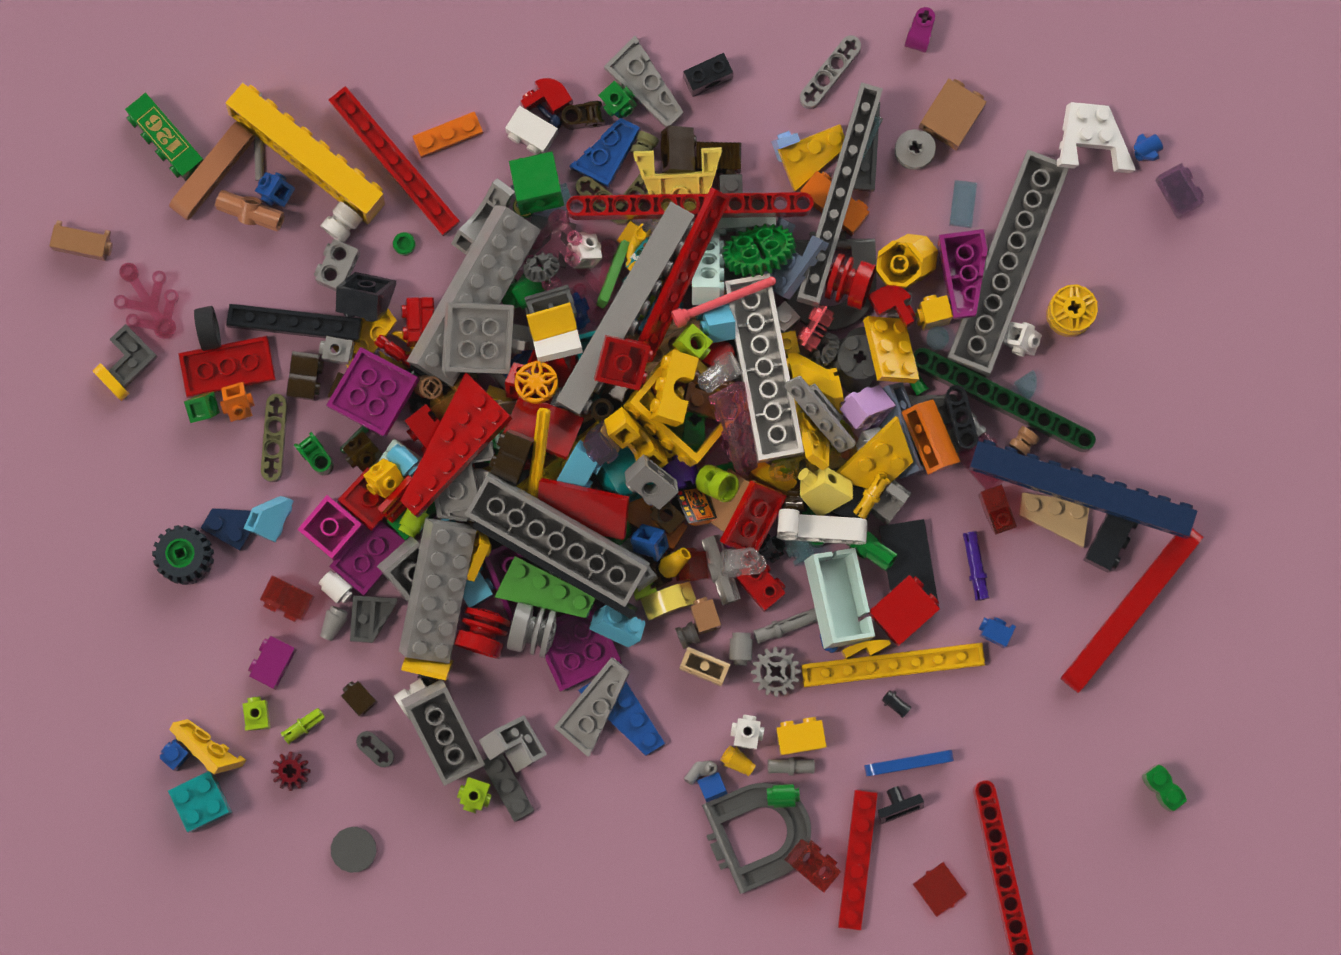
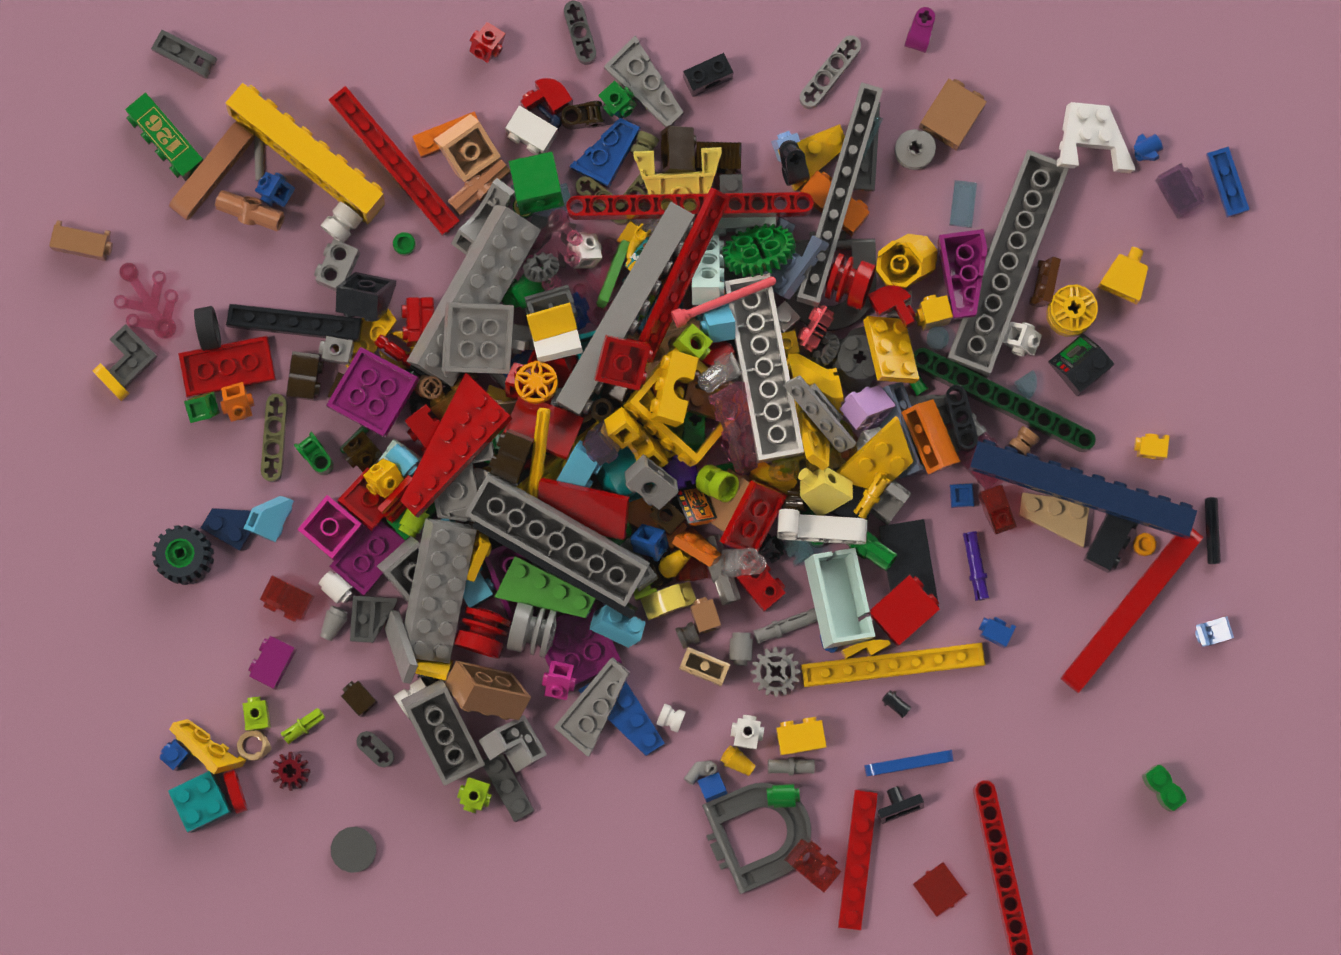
(183, 53): none -> dark grey plate
(235, 791): none -> red beam
(266, 747): none -> tan piece
(401, 647): none -> light grey tile
(467, 148): none -> light nougat brick
(478, 186): none -> nougat piece
(487, 42): none -> red brick
(487, 691): none -> medium nougat brick
(556, 684): none -> dark pink brick
(570, 19): none -> dark grey beam
(671, 718): none -> white wheel
(697, 546): none -> orange wing
(793, 163): none -> black piece
(961, 495): none -> blue tile
(1045, 282): none -> reddish brown plate
(1081, 363): none -> black slope
(1126, 276): none -> yellow torso
(1144, 544): none -> light orange tile
(1152, 447): none -> yellow brick
(1212, 530): none -> black axle
(1214, 631): none -> bracket
(1227, 182): none -> blue plate

